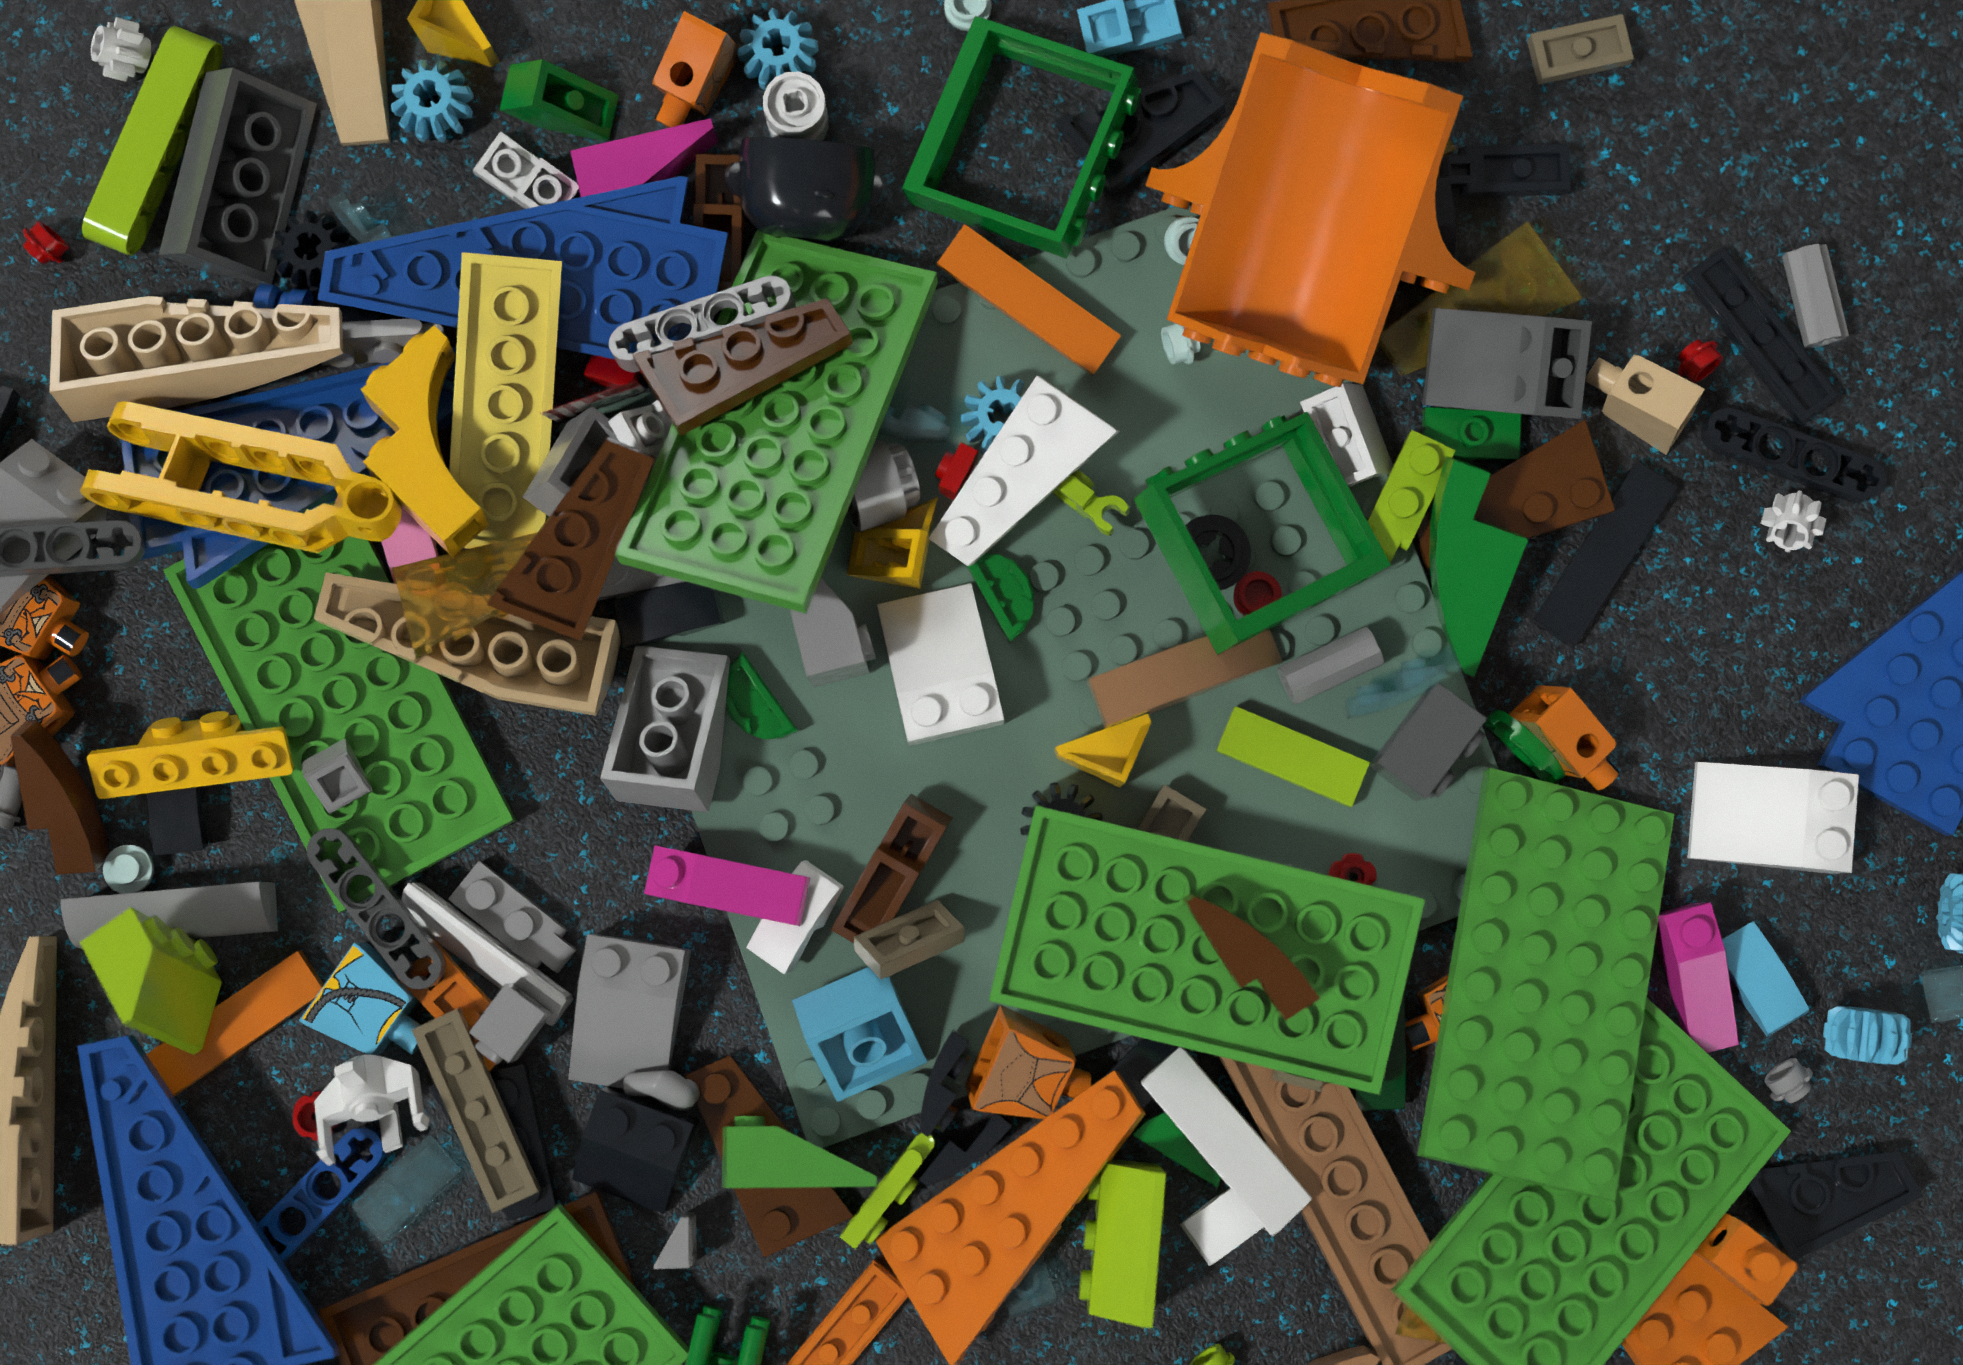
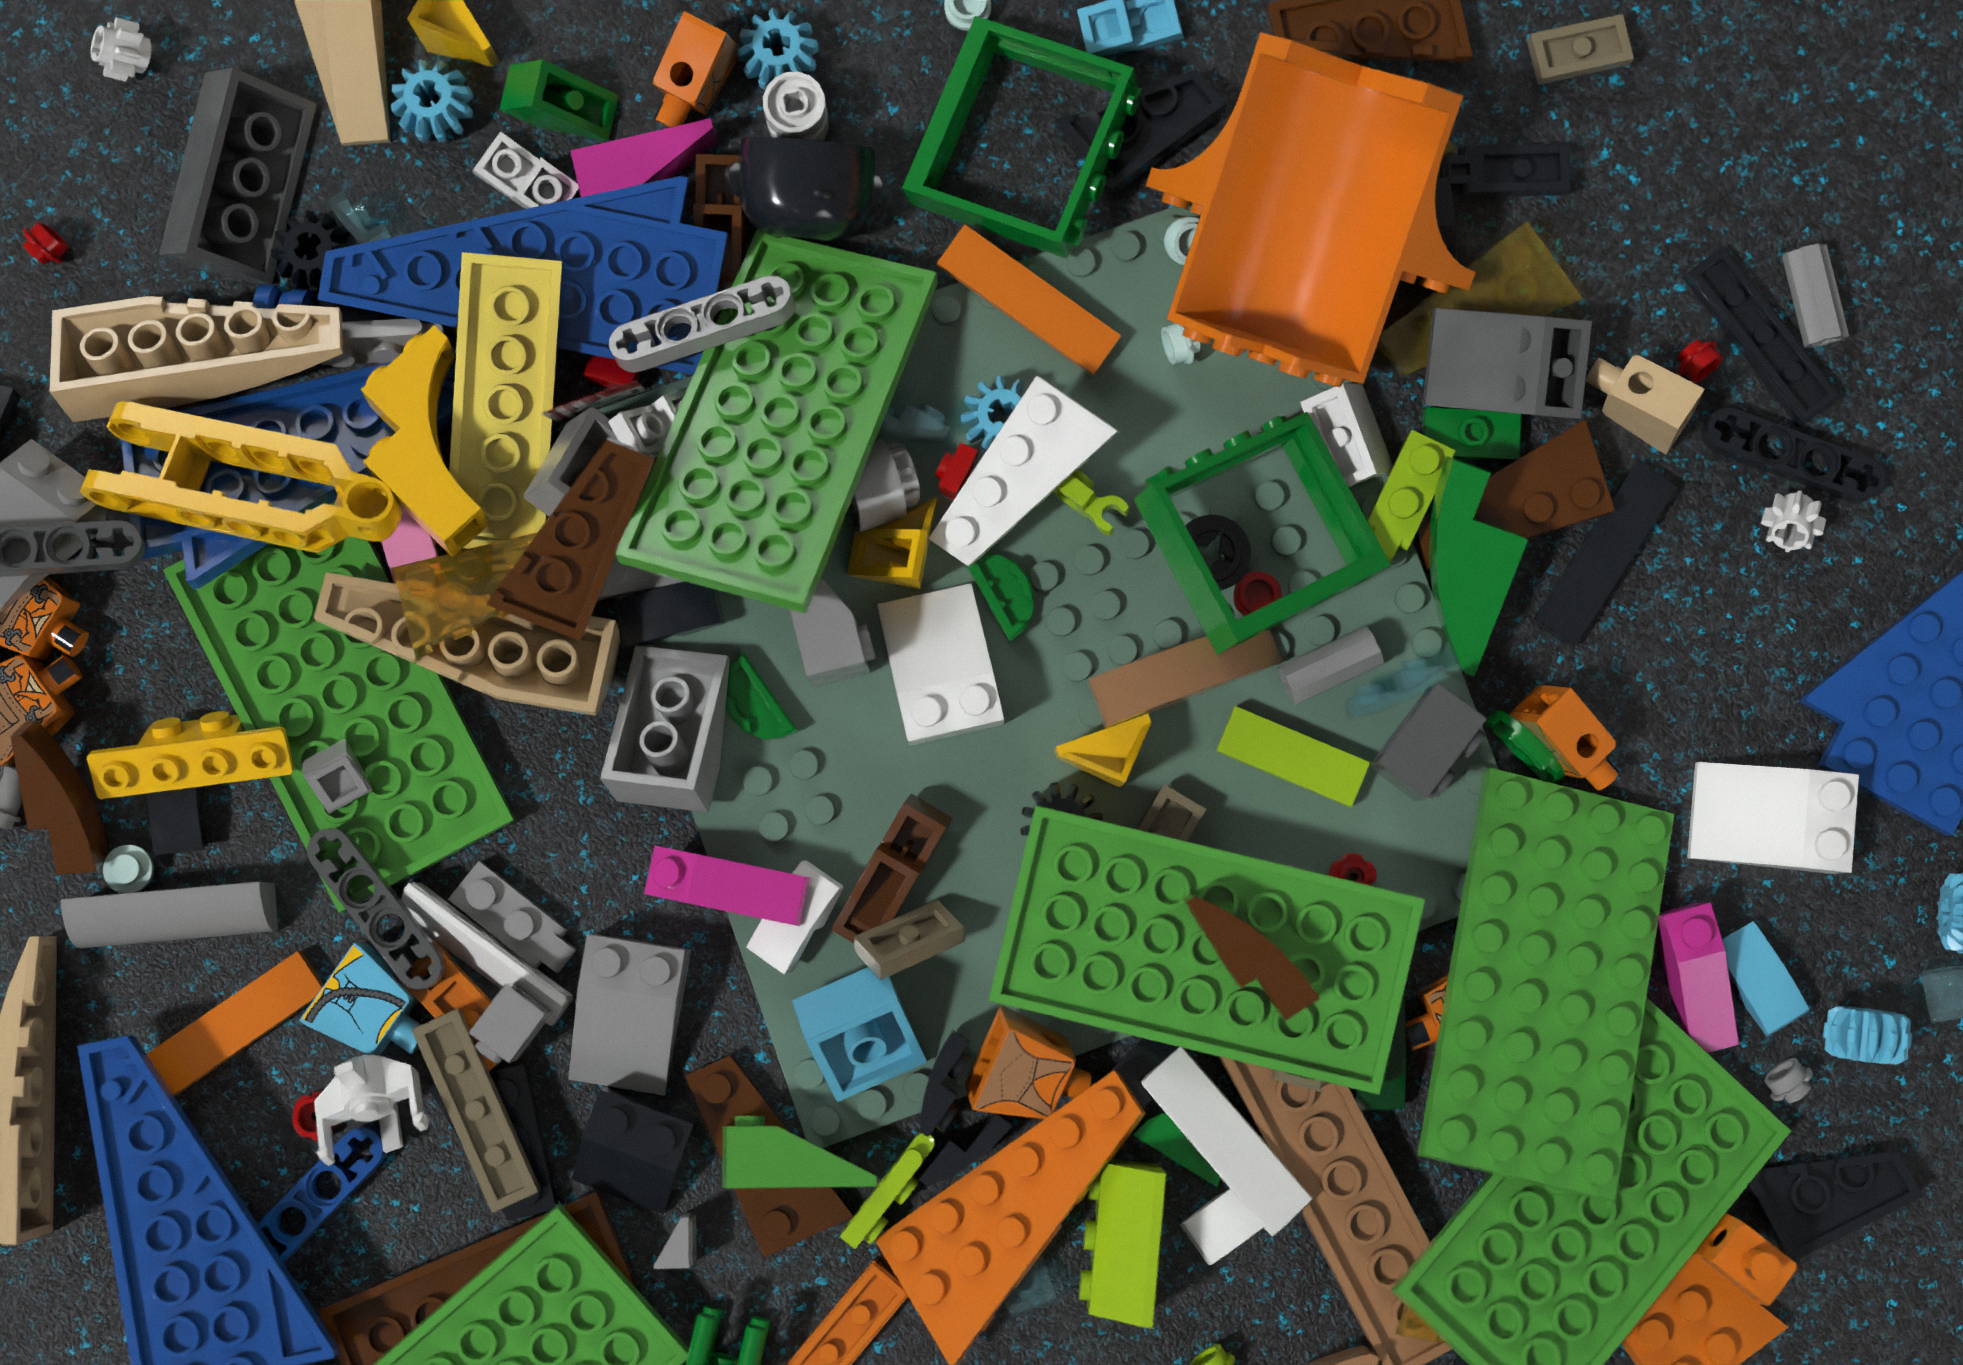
(151, 142): lime beam -> none
(156, 978): lime slope -> none
(405, 1189): clear light blue slope -> none
(663, 1086): light grey arm -> none
(723, 371): reddish brown wing -> none

